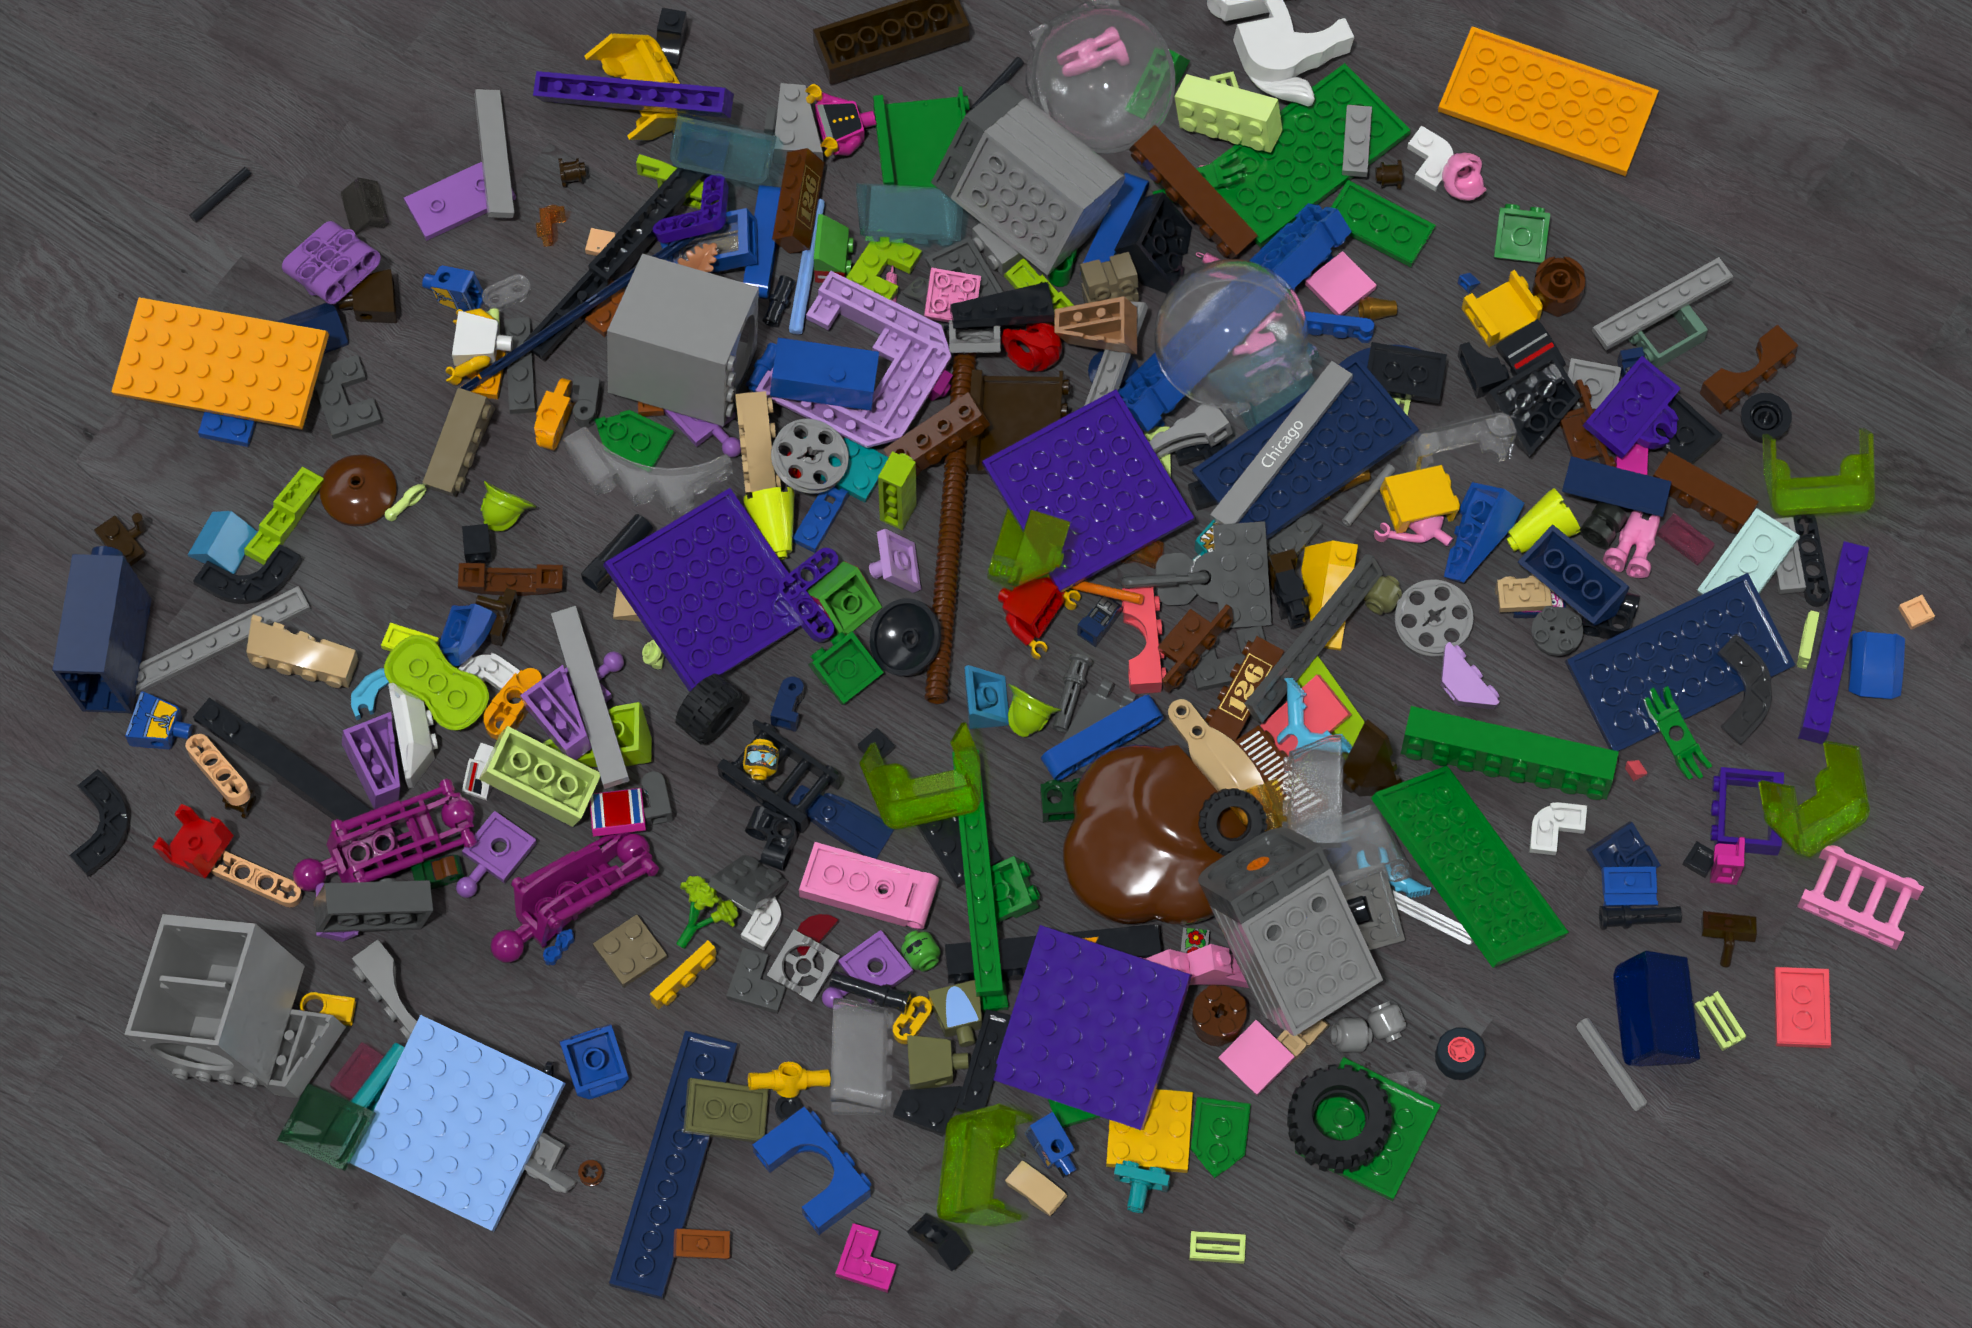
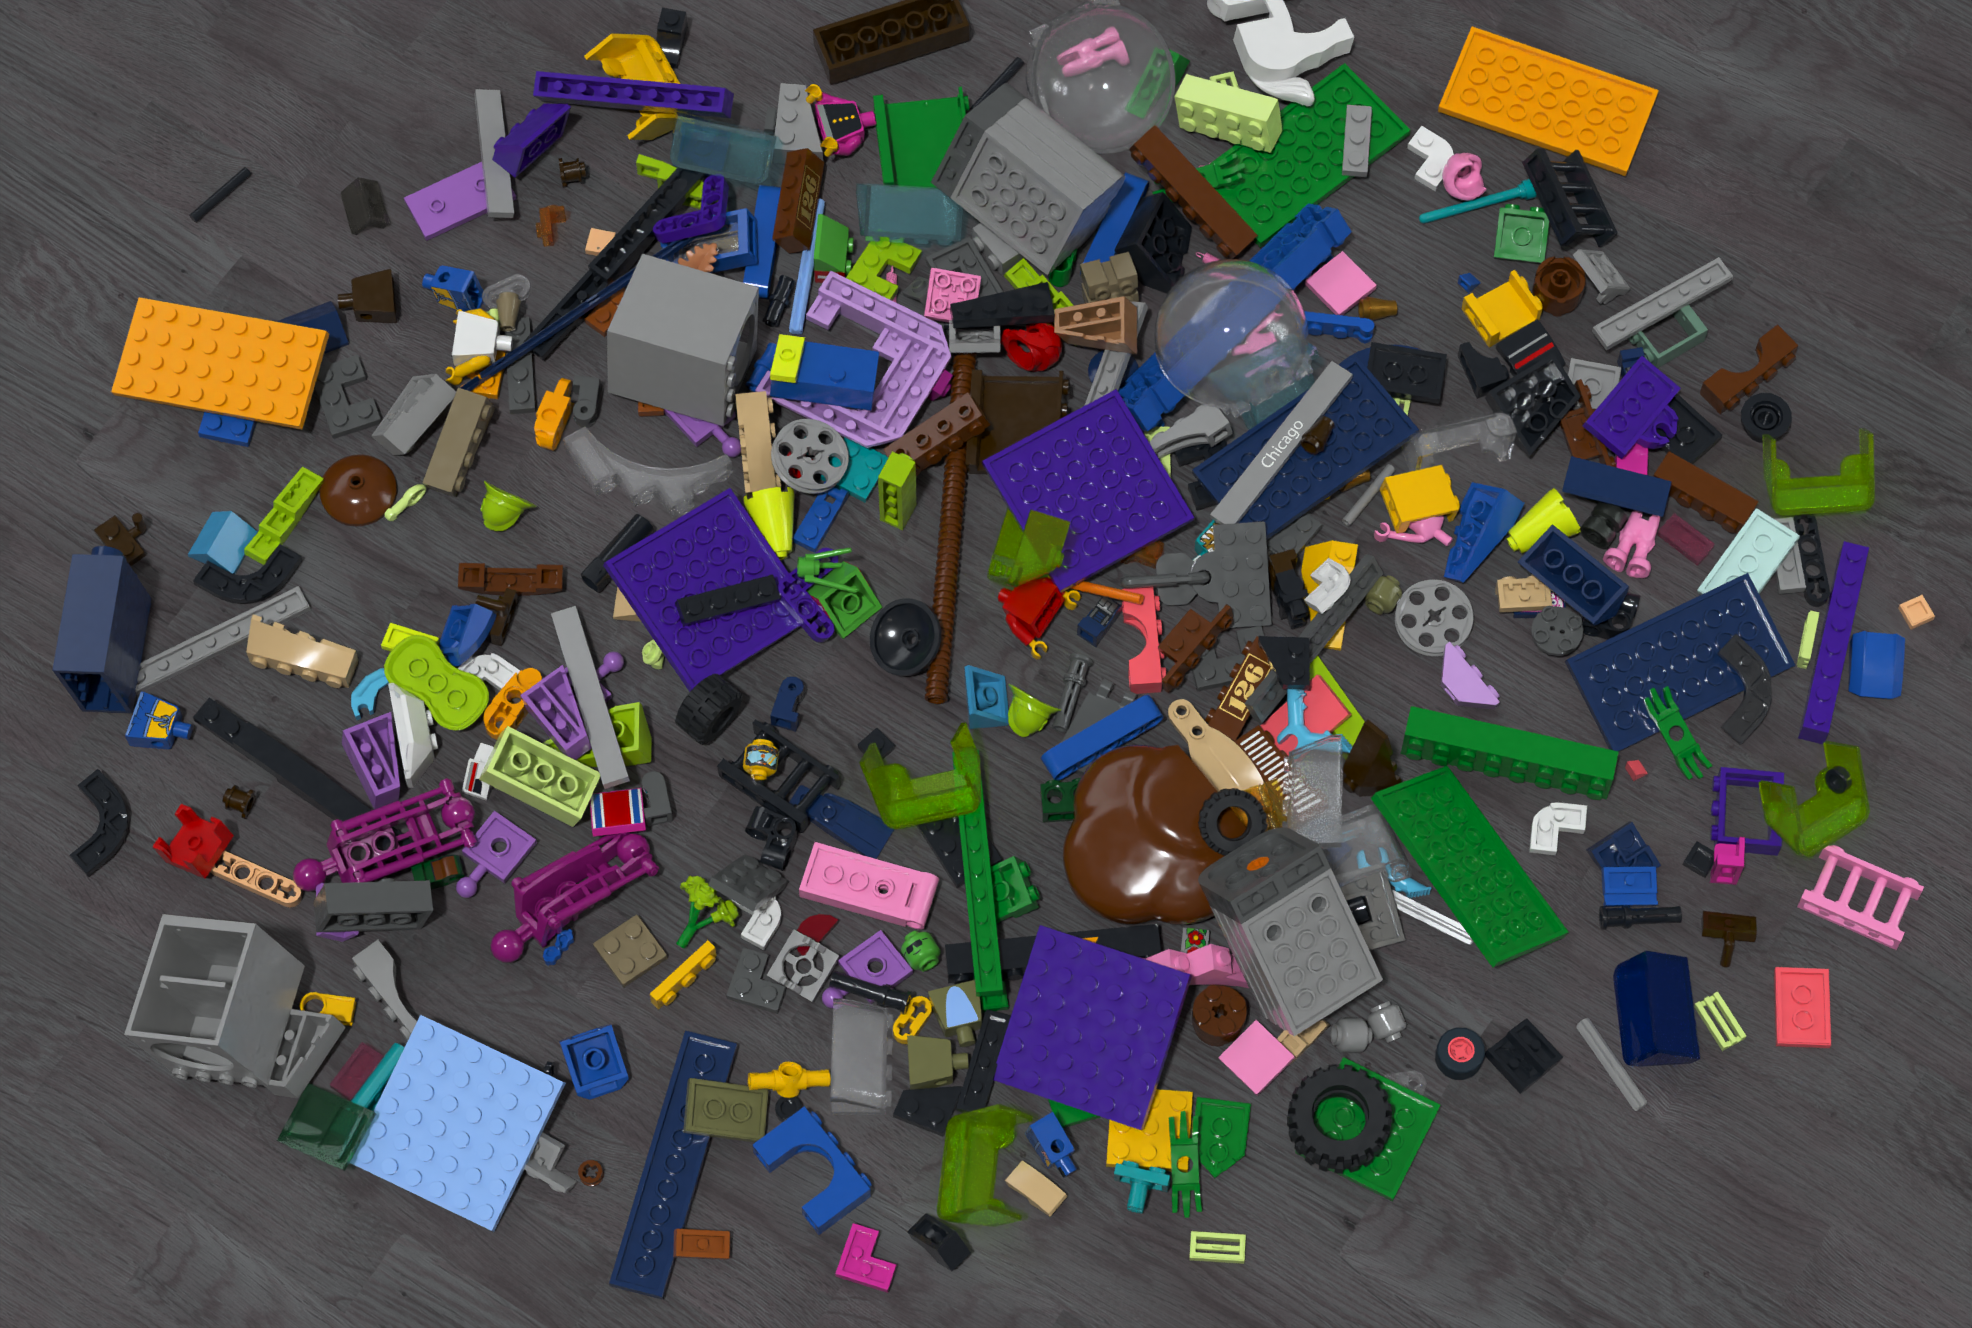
(214, 771): light nougat beam -> none
(331, 262): medium lavender connector -> none
(413, 413): none -> light grey wedge
(477, 543): black brick -> none
(508, 309): none -> dark tan cone
(531, 137): none -> dark purple slope
(634, 437): green tile -> none
(727, 600): none -> black plate
(787, 358): none -> neon yellow plate
(808, 567): none -> bright green plant
(845, 666): green plate -> none
(897, 561): lavender tile -> none
(1190, 1180): none -> green piece
(1288, 659): none -> black wing
(1317, 436): none -> dark brown cone
(1332, 582): none -> white plate
(1383, 223): green plate -> none
(1389, 174): dark brown brick -> none
(1523, 190): none -> teal piece
(1523, 1056): none -> black slope
(1556, 204): none -> black fence
(1602, 269): none -> light grey piece
(1838, 779): none -> black tile

